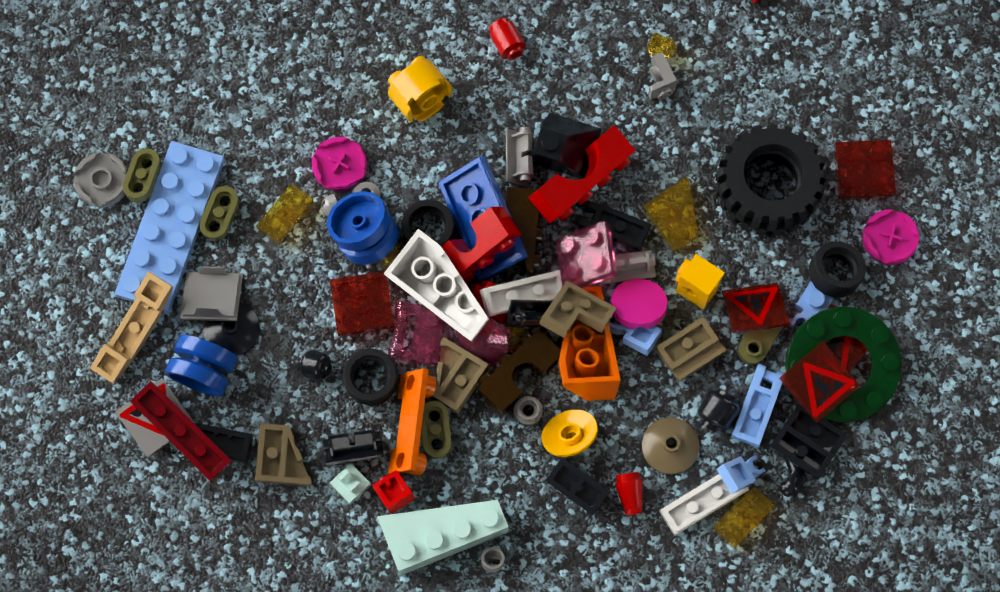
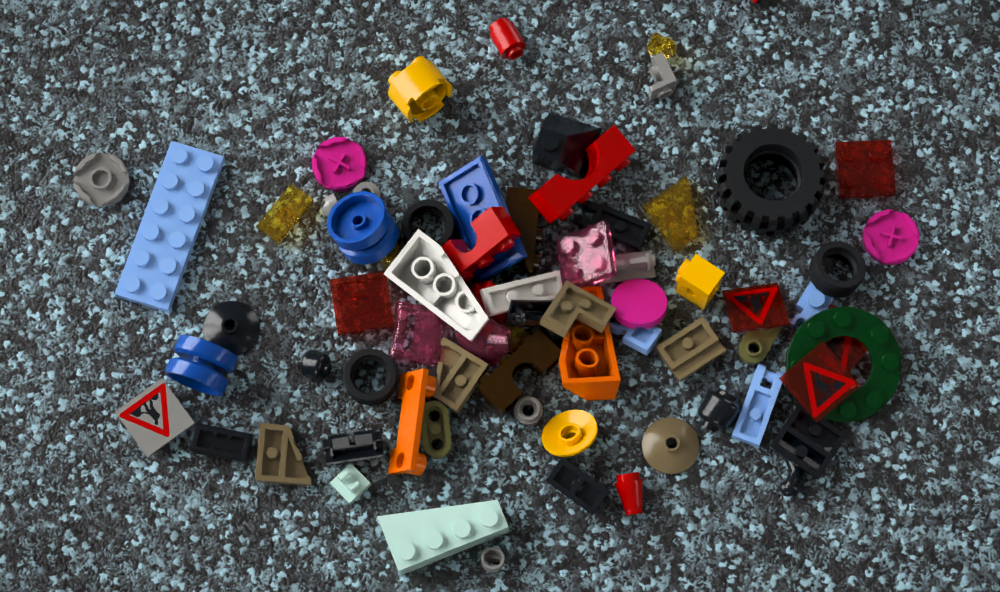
(134, 328): tan slope -> none
(142, 177): olive plate -> none
(181, 431): dark red plate -> none
(211, 295): light grey piece -> none
(218, 214): olive plate -> none
(393, 492): red bracket -> none
(518, 161): light grey hinge -> none
(698, 504): white tile -> none
(739, 474): light blue plate -> none
(744, 517): clear yellow plate -> none

